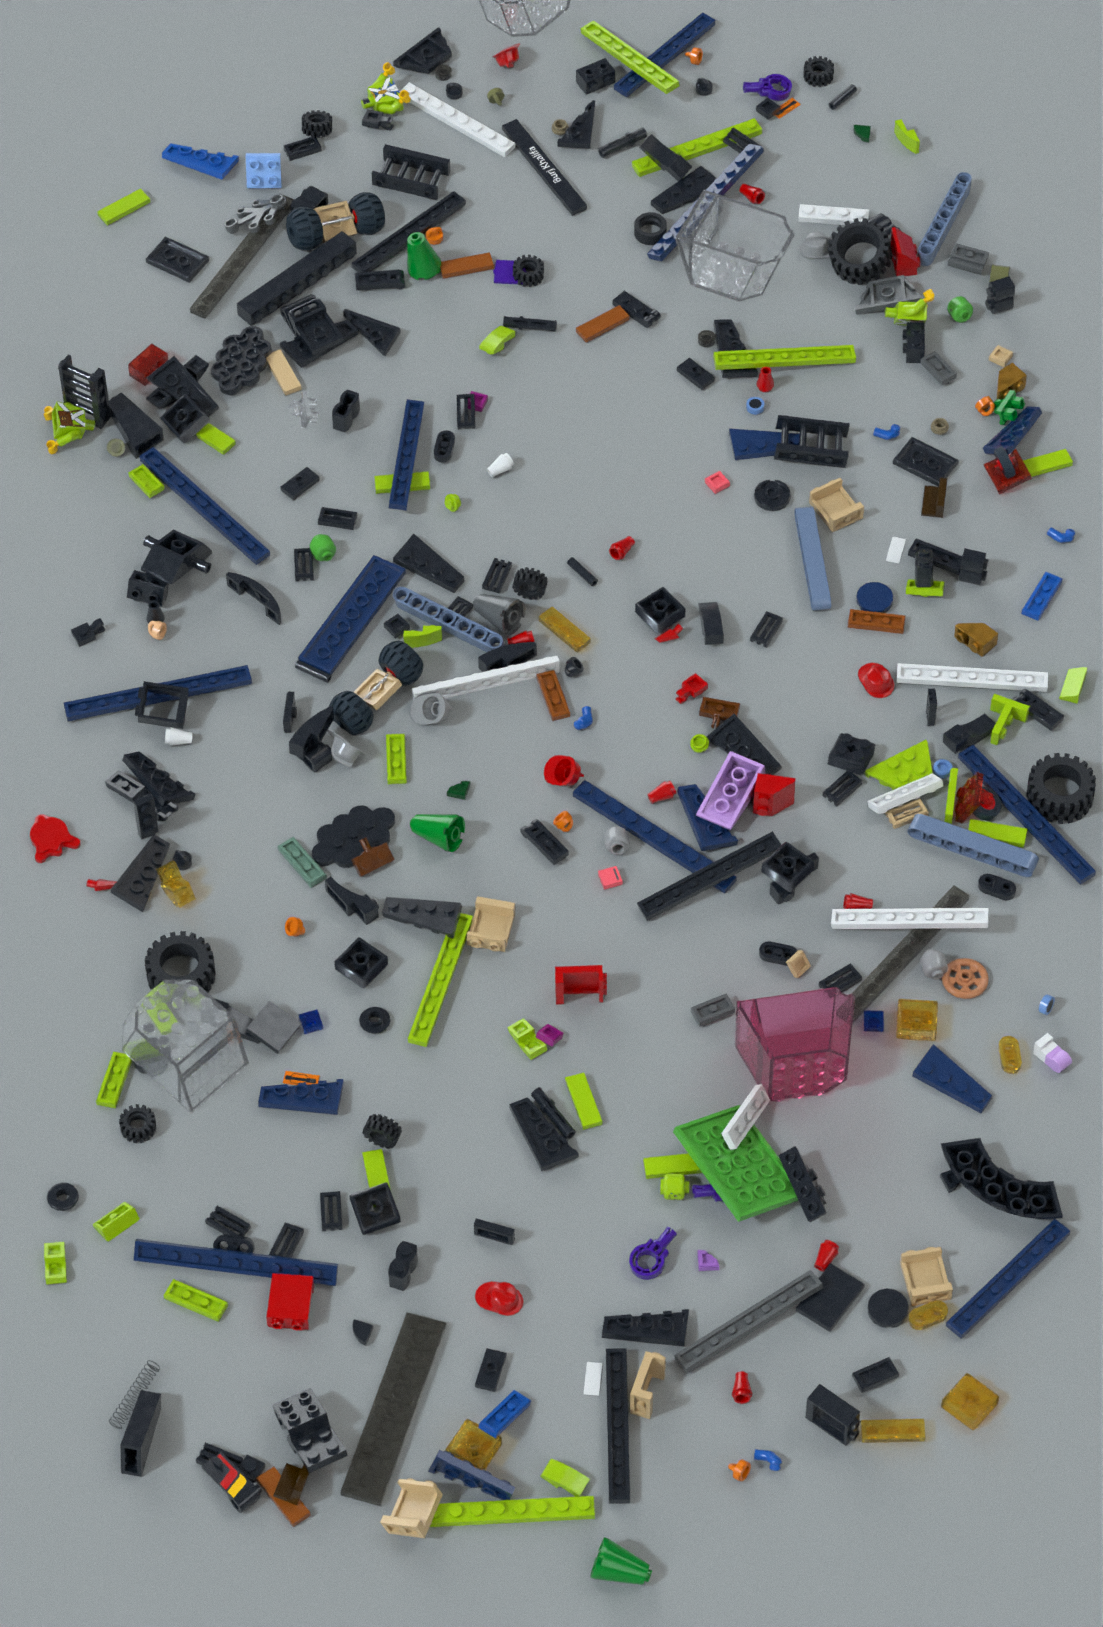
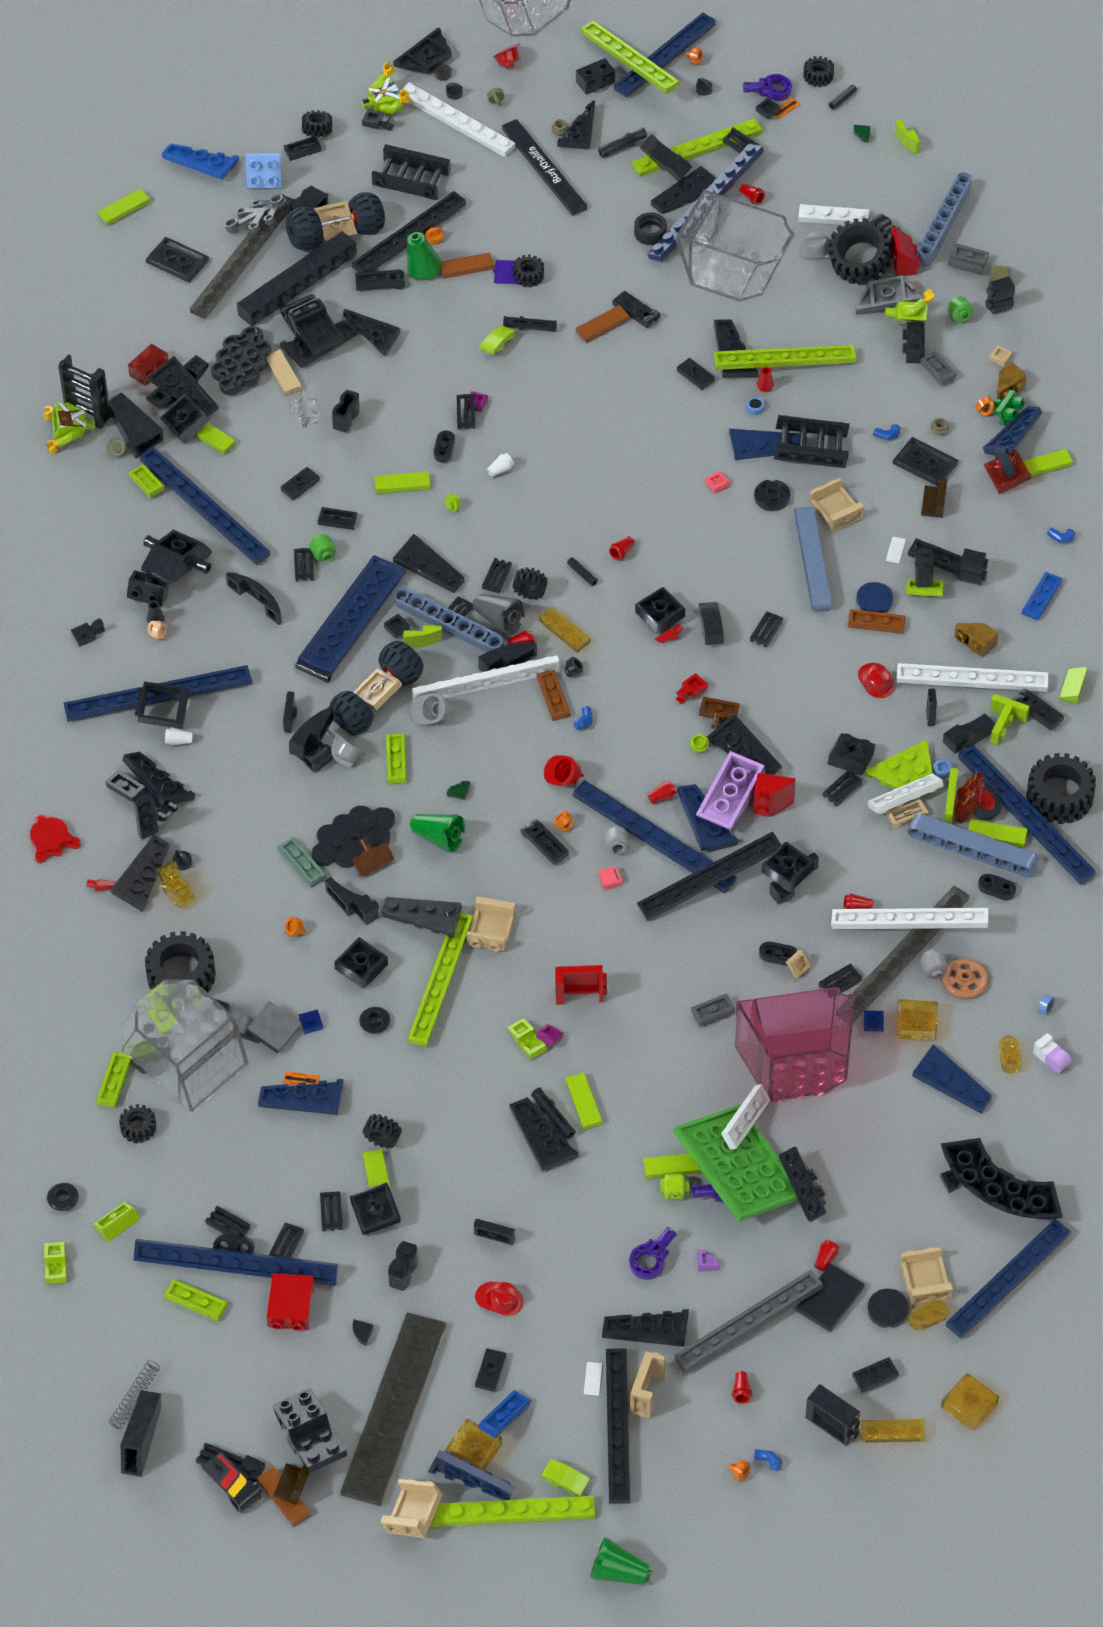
(406, 455): dark blue plate -> none
(706, 338): clear smoke tile -> none

